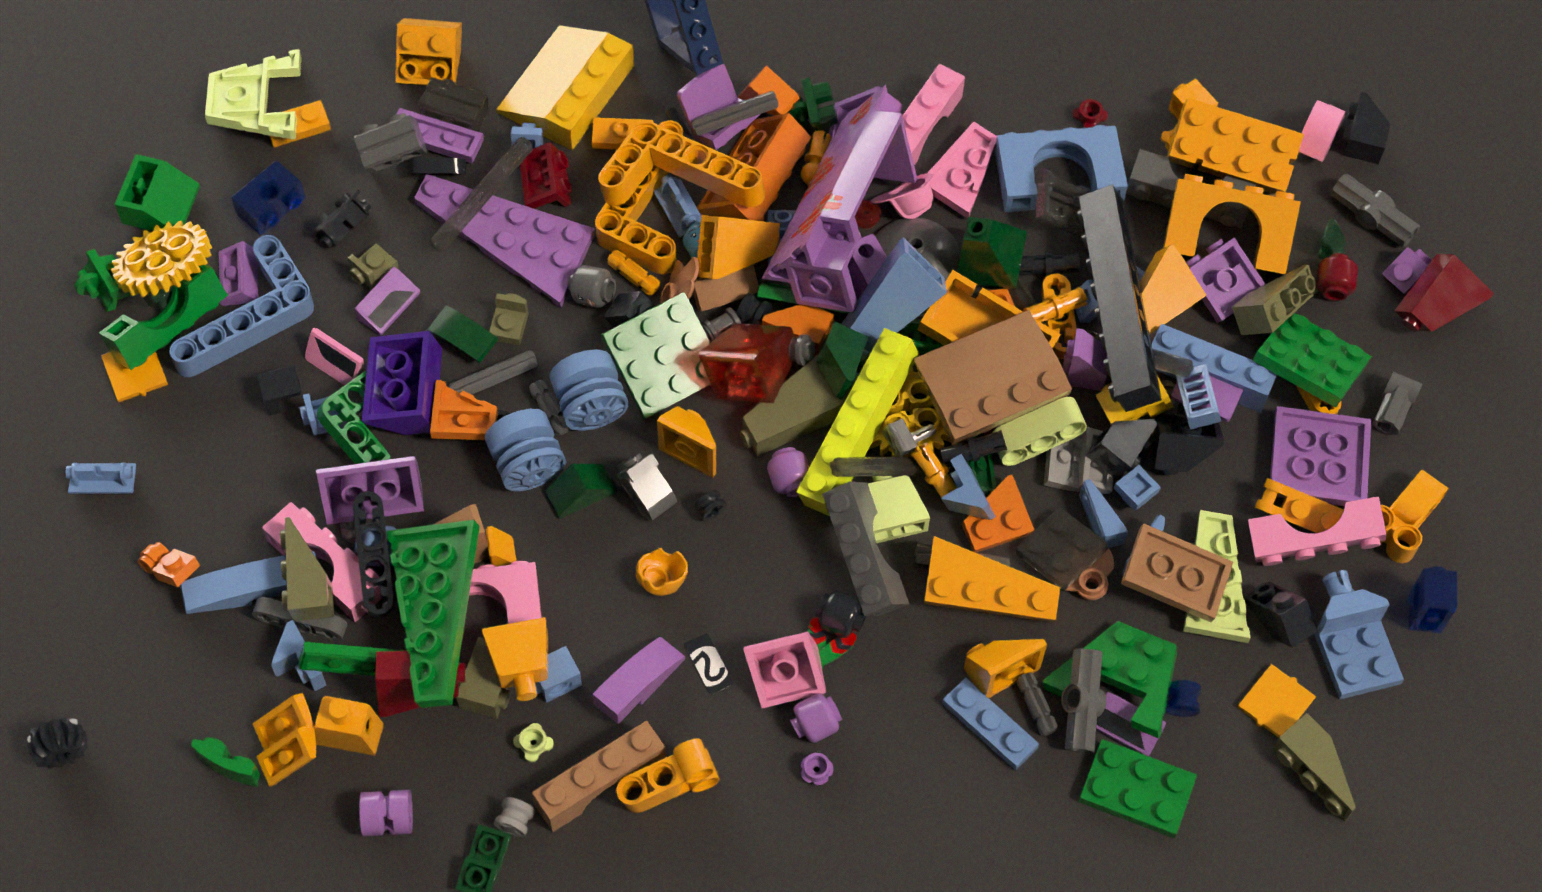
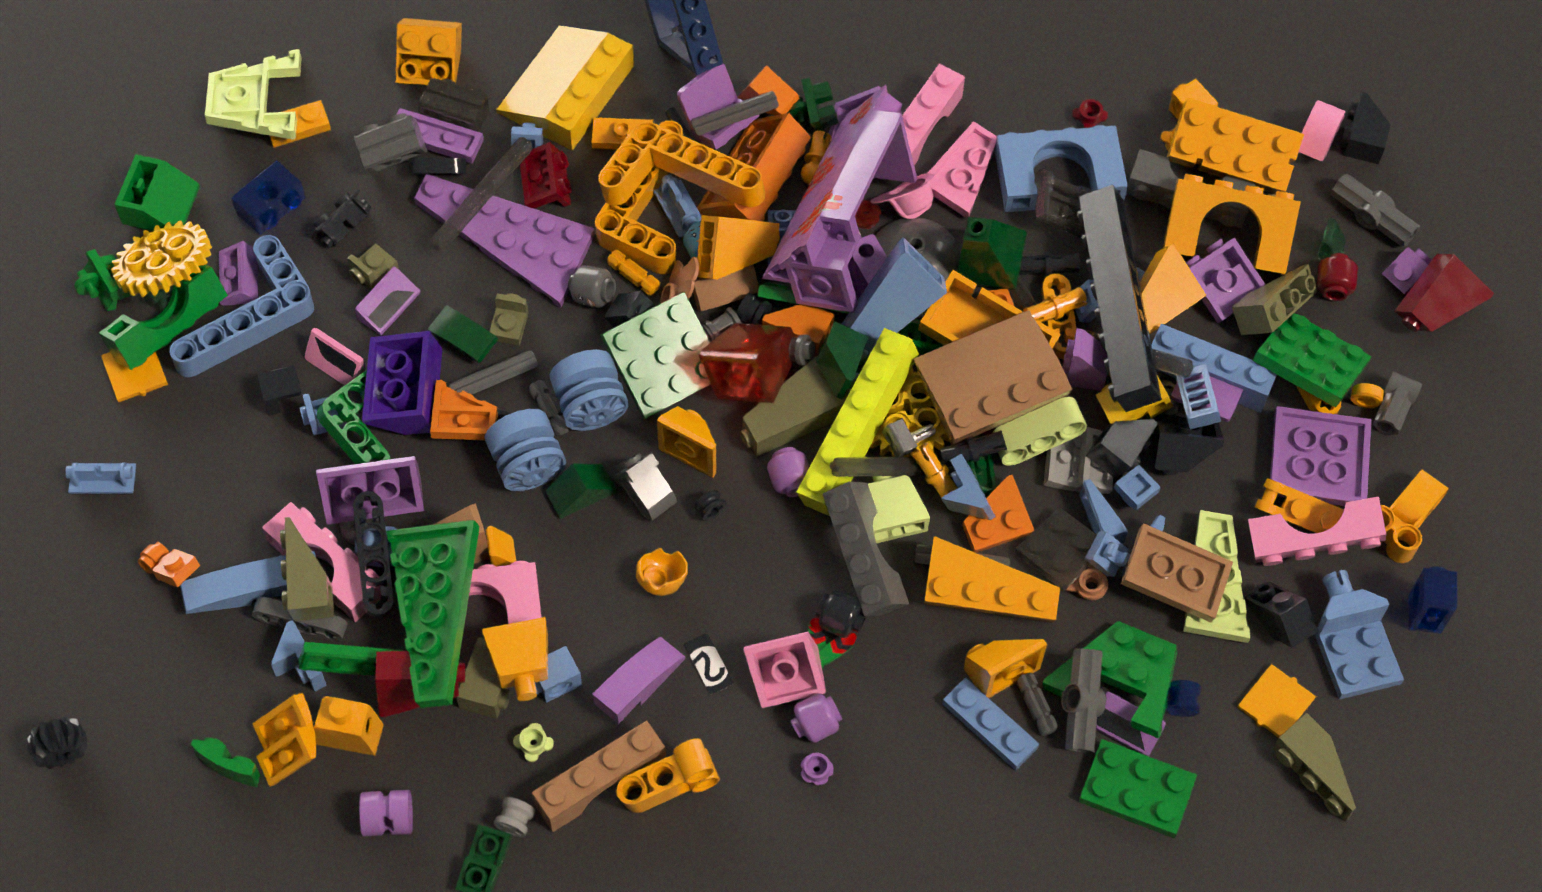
(1107, 554): none -> medium blue tile
(1367, 395): none -> light orange tile

